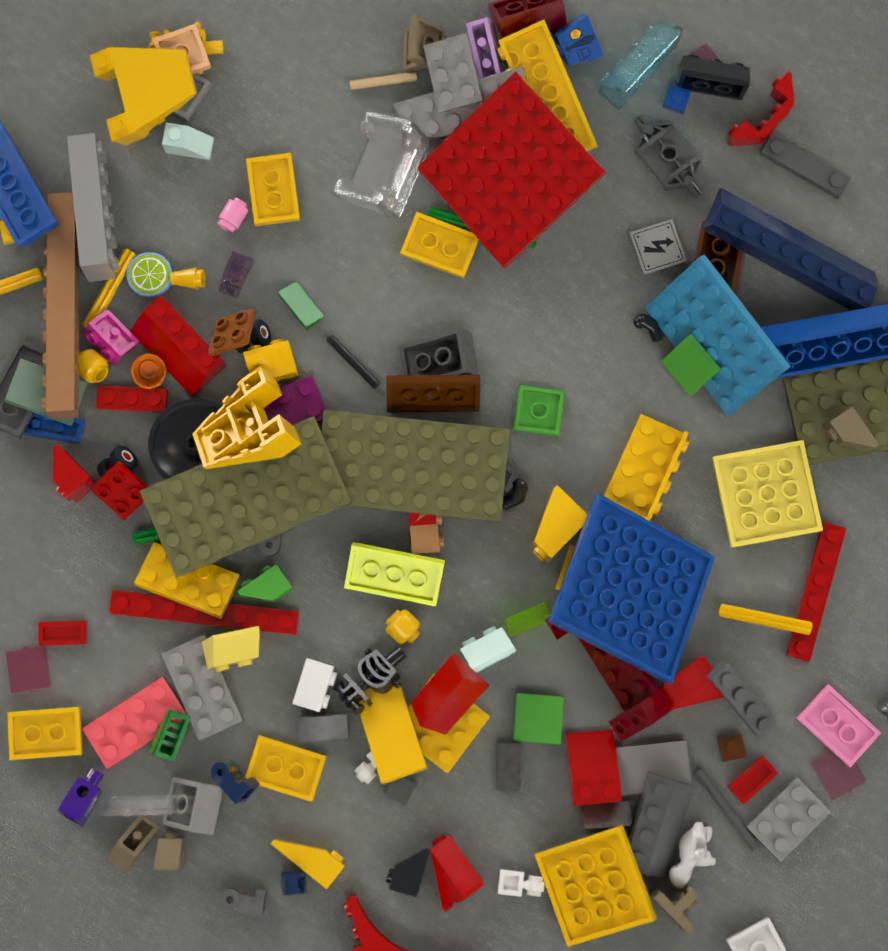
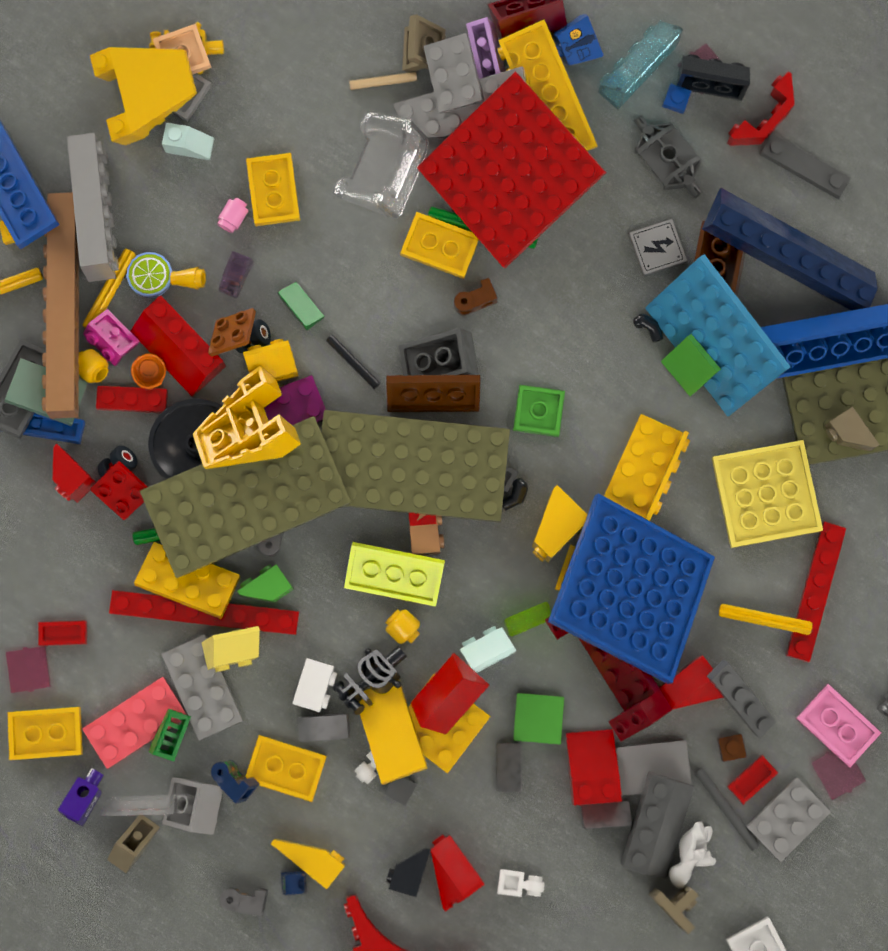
(170, 852): dark tan slope -> none
(475, 300): none -> reddish brown leg
(595, 886): yellow plate -> none

